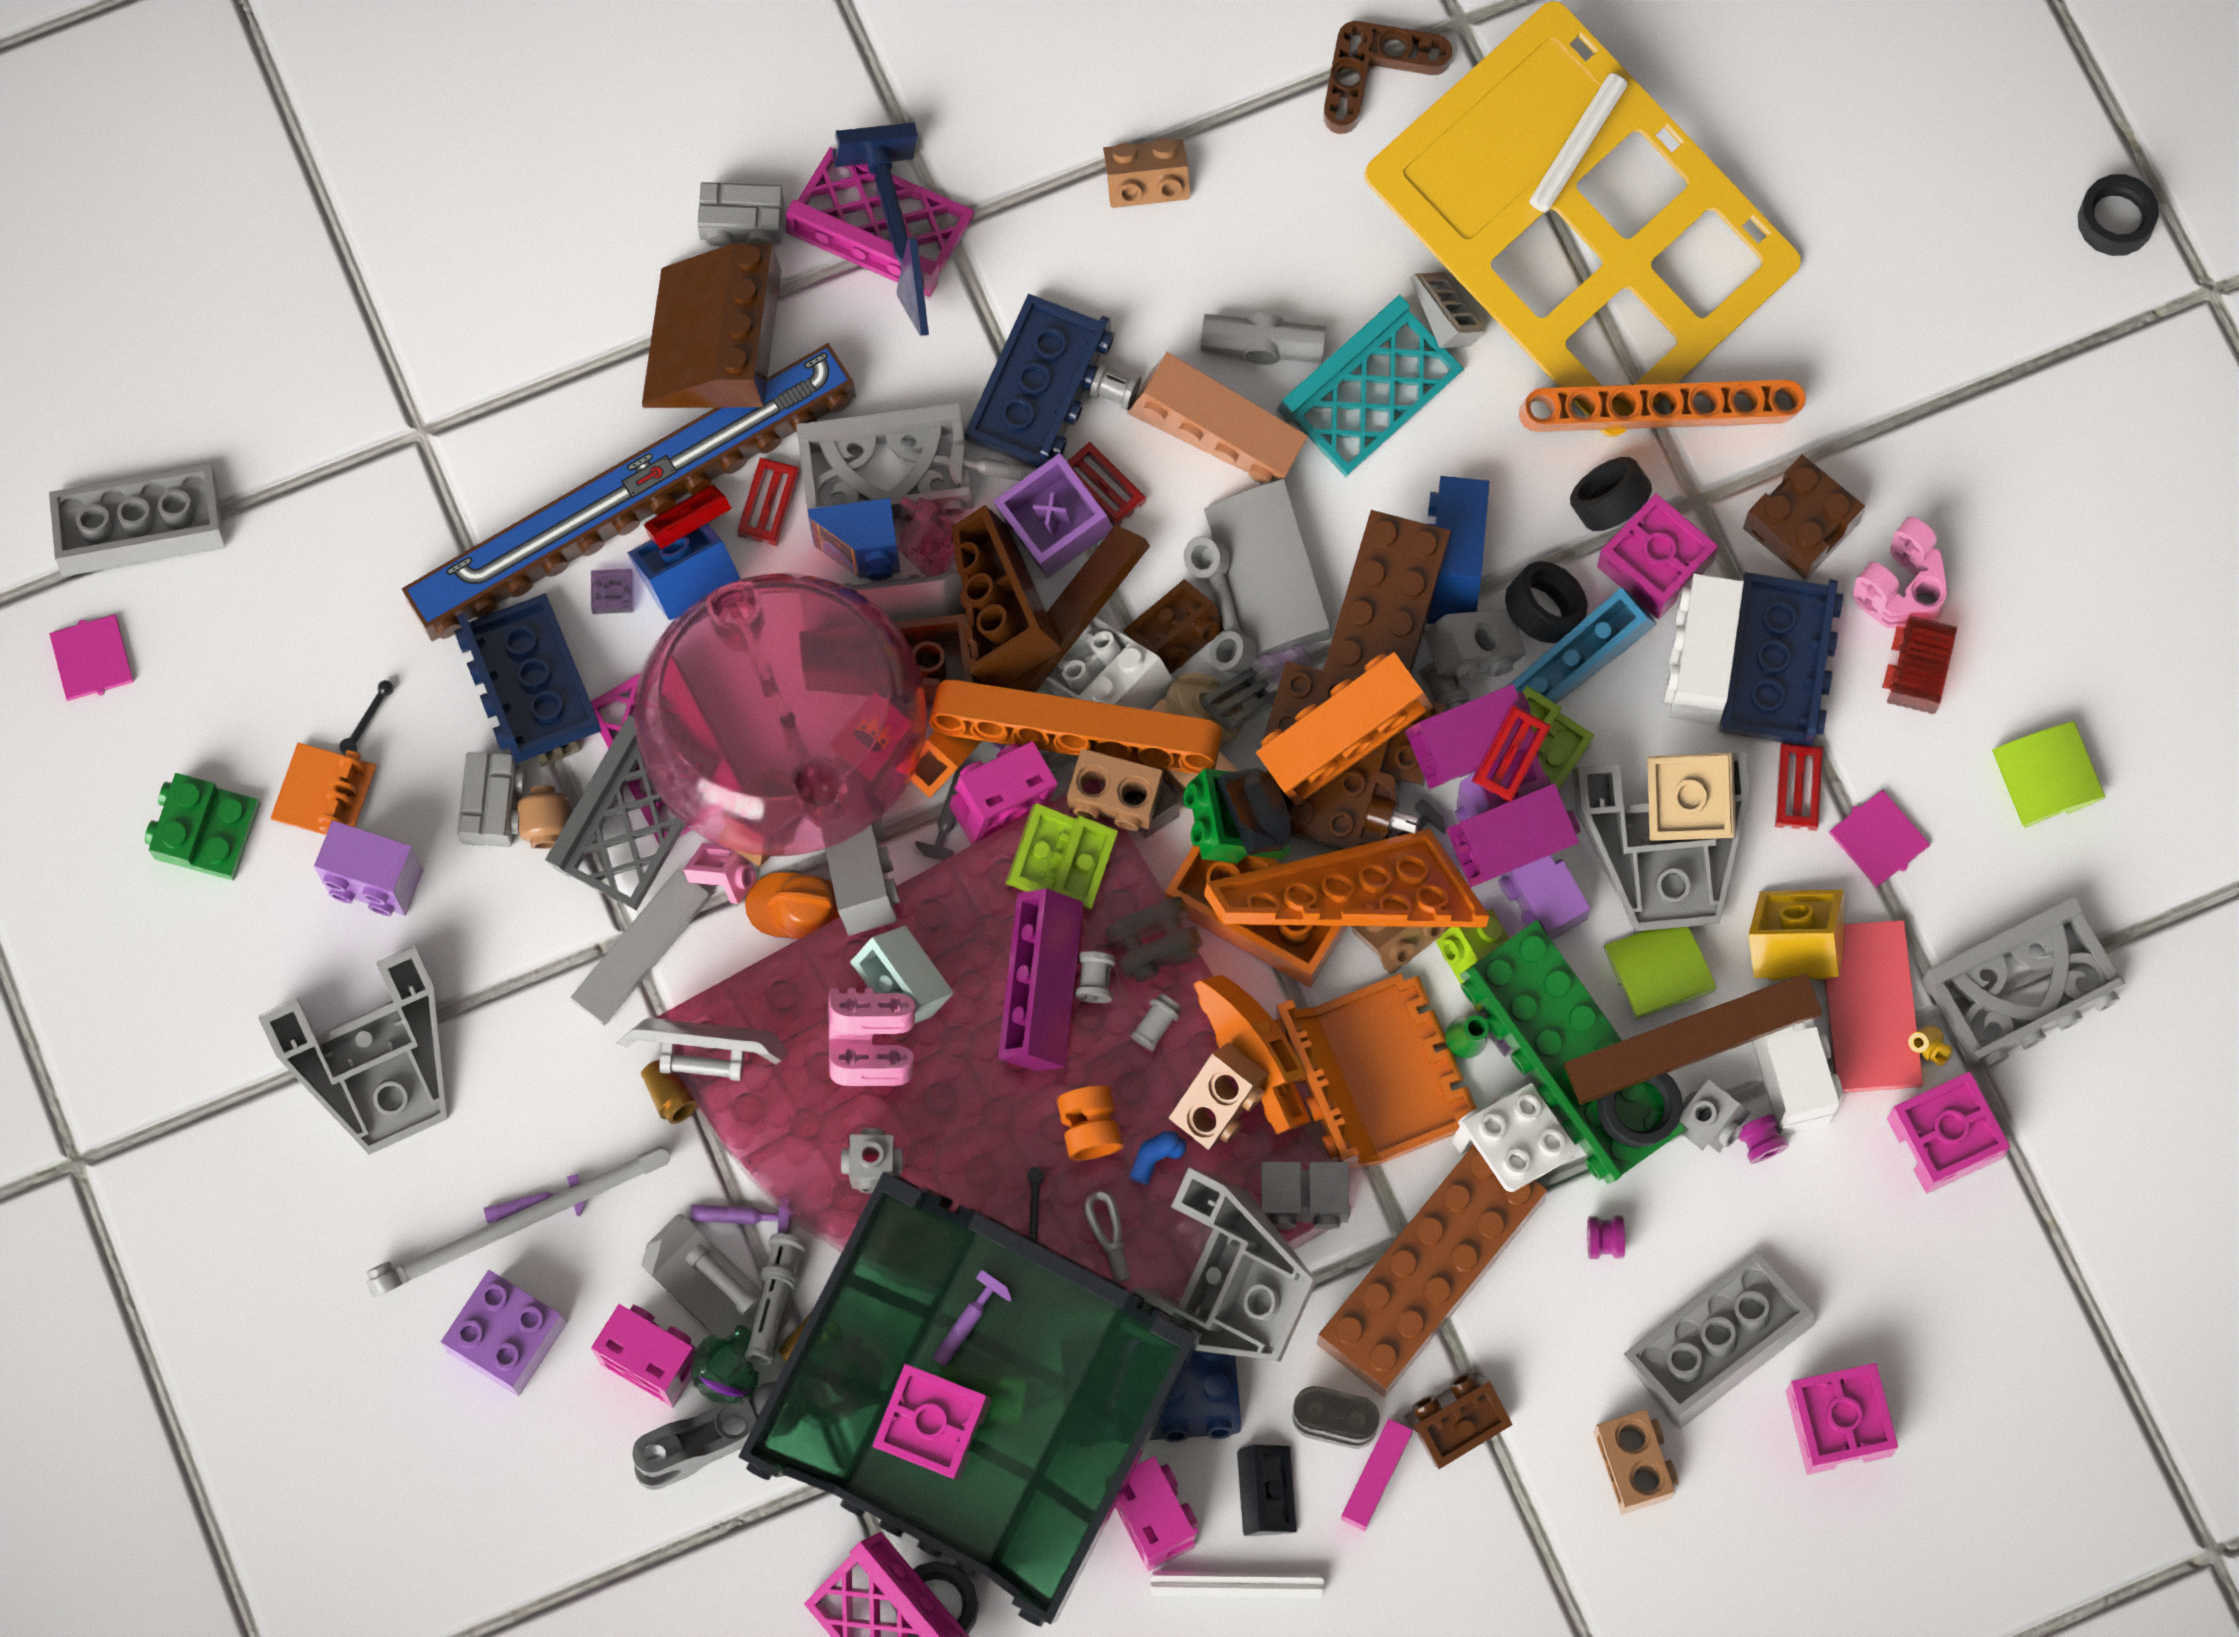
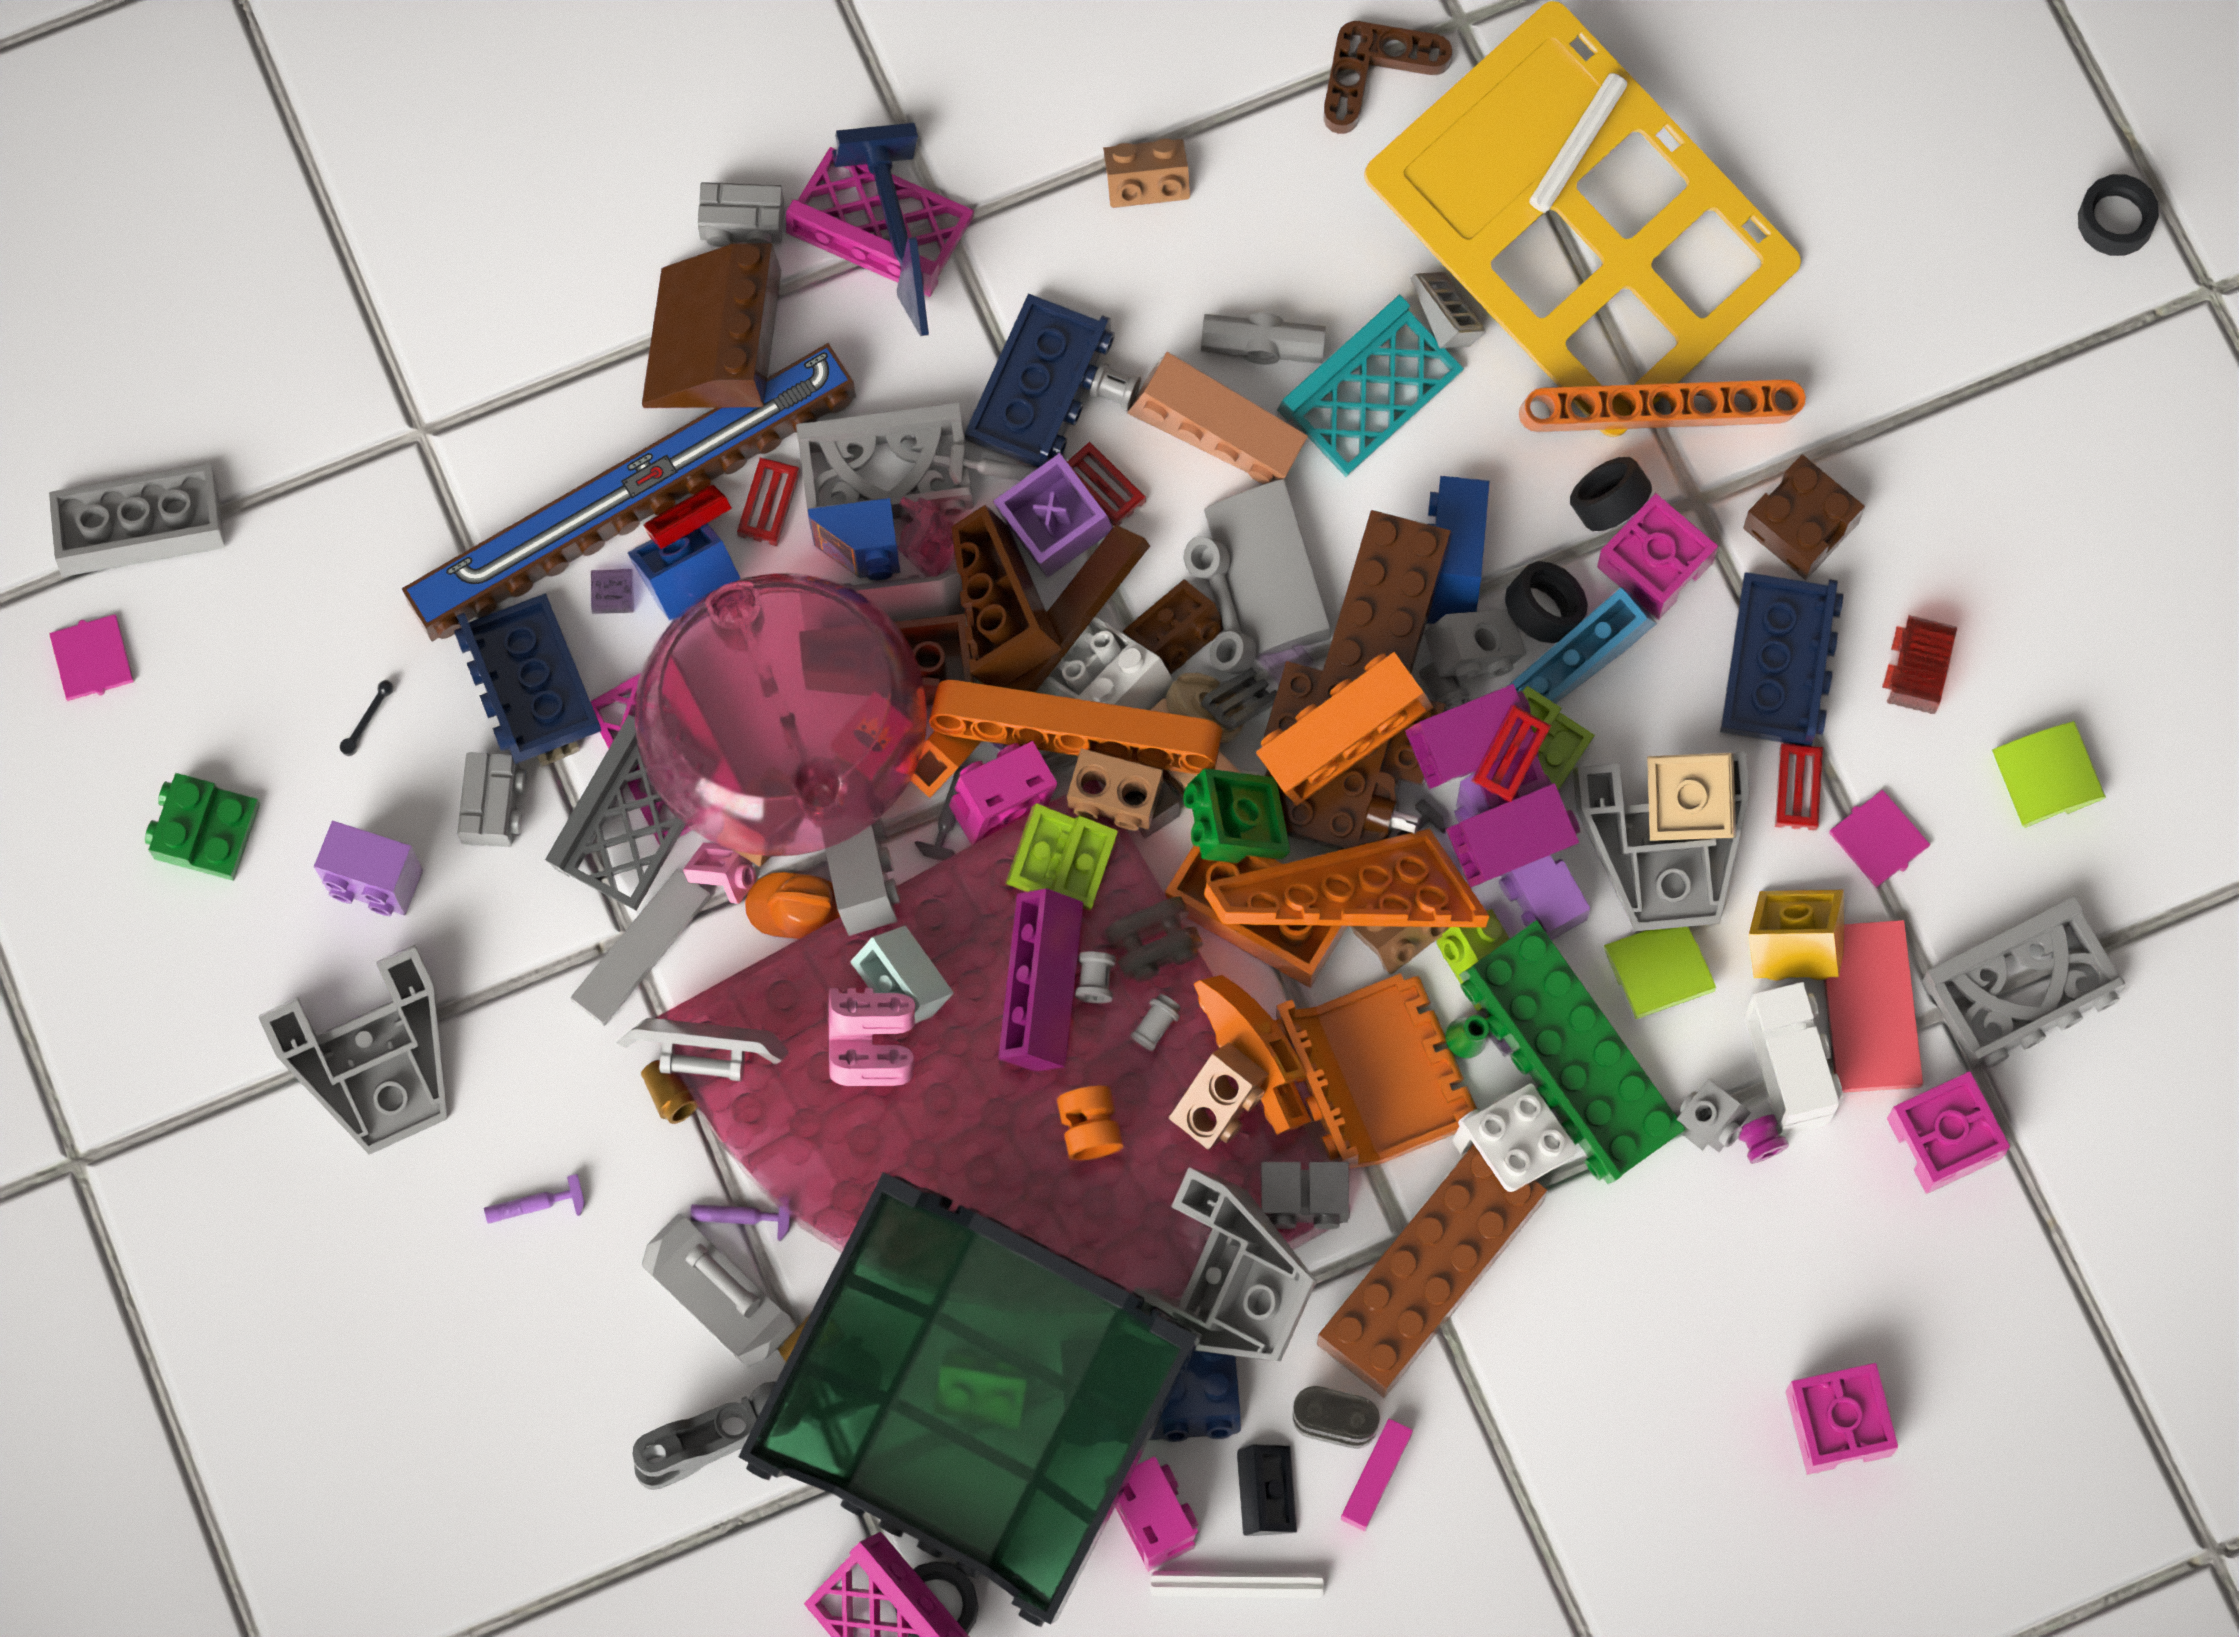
(323, 789): orange hinge -> none
(386, 1278): light grey hinge -> none
(503, 1333): medium lavender brick -> none
(542, 816): medium nougat head -> none
(646, 1353): dark pink piece -> none
(722, 1369): clear green hair -> none
(778, 1281): light grey pin -> none
(865, 1174): light grey brick -> none
(931, 1422): dark pink piece -> none
(969, 1318): medium lavender piece -> none
(1036, 1178): black hinge -> none
(1114, 1248): light grey piece -> none
(1154, 1149): blue arm -> none
(1257, 810): black slope -> none
(1458, 1418): reddish brown bracket -> none
(1605, 1237): magenta wheel -> none
(1625, 1463): medium nougat brick -> none
(1632, 1138): black tyre -> none
(1693, 1038): reddish brown tile -> none
(1703, 649): white piece -> none
(1719, 1339): light grey slope -> none
(1877, 586): bright pink piece -> none
(1930, 1044): yellow arm -> none

